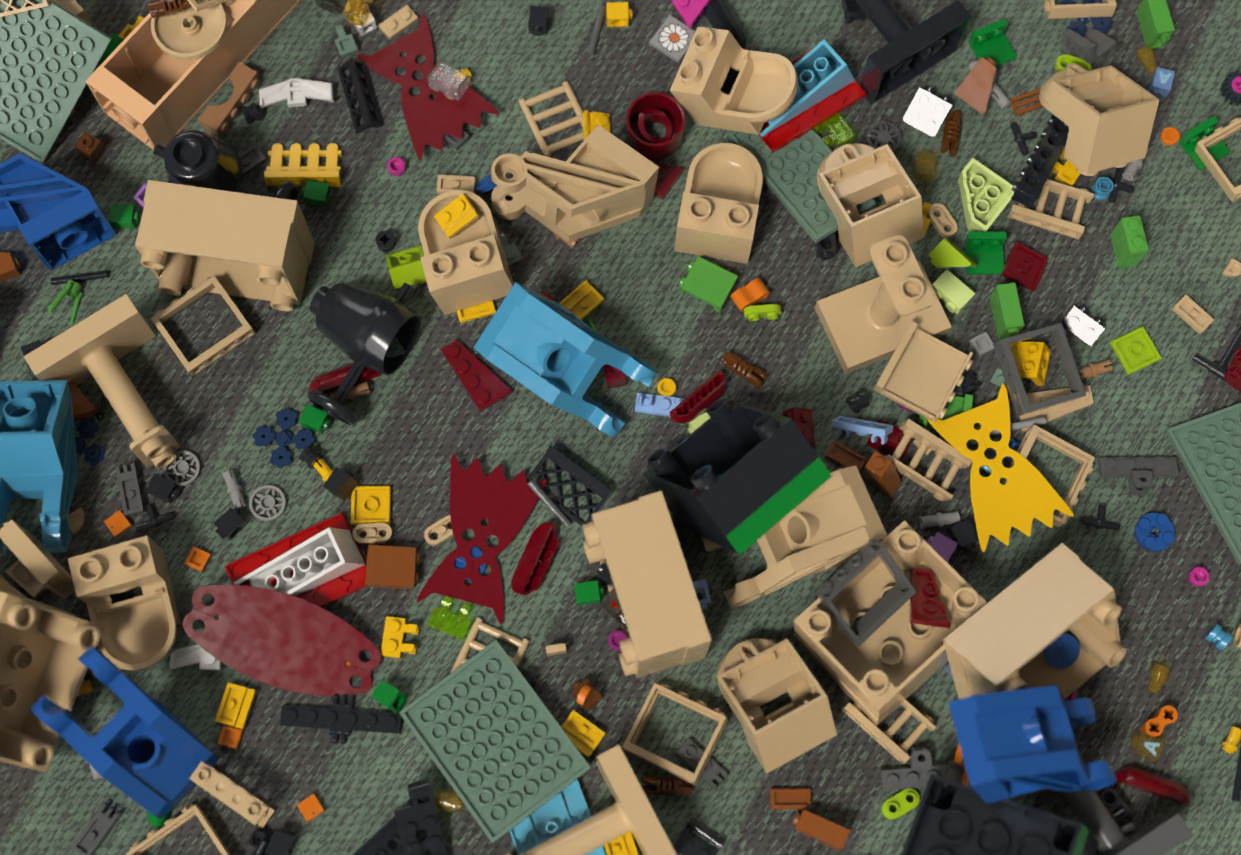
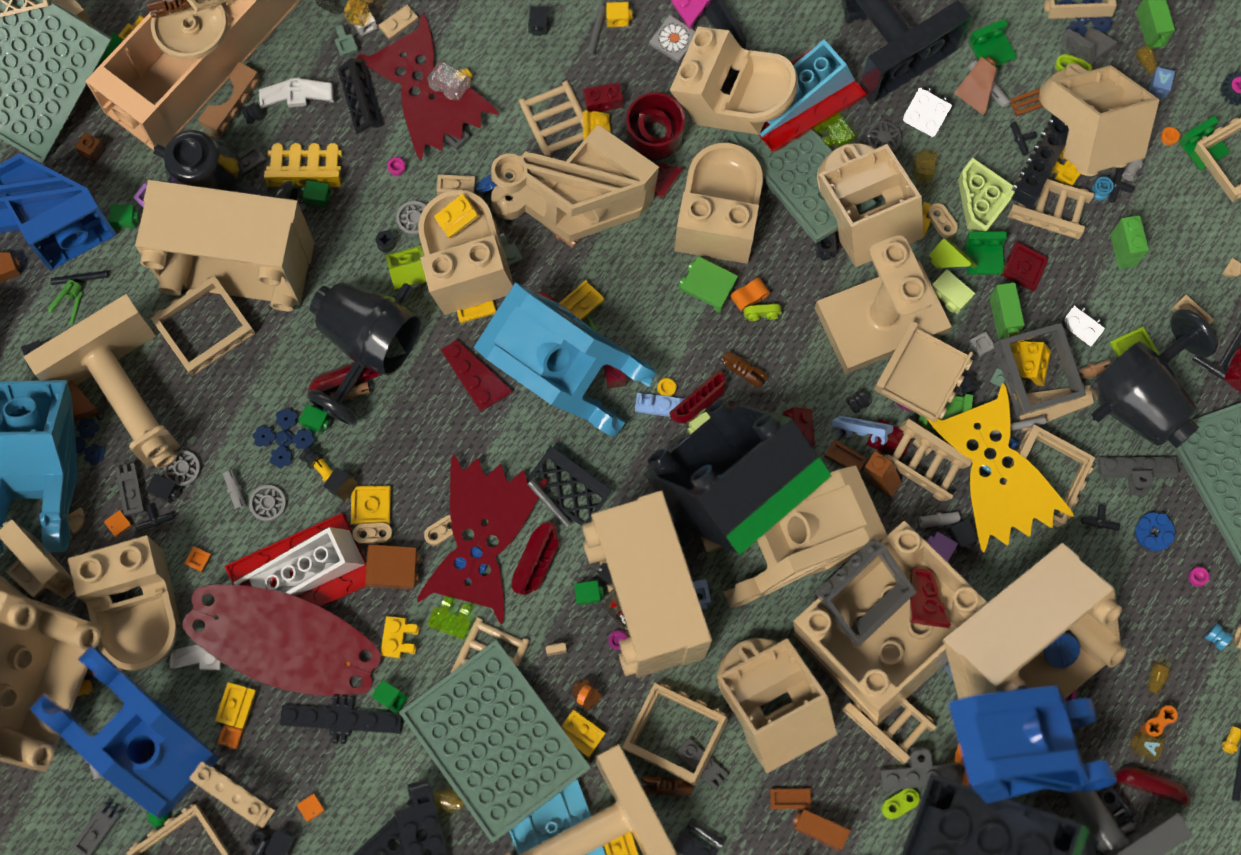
(229, 524): black brick -> none
(412, 216): none -> light grey wheel
(603, 98): none -> dark red brick
(951, 133): reddish brown hinge -> none
(1145, 391): none -> black piece

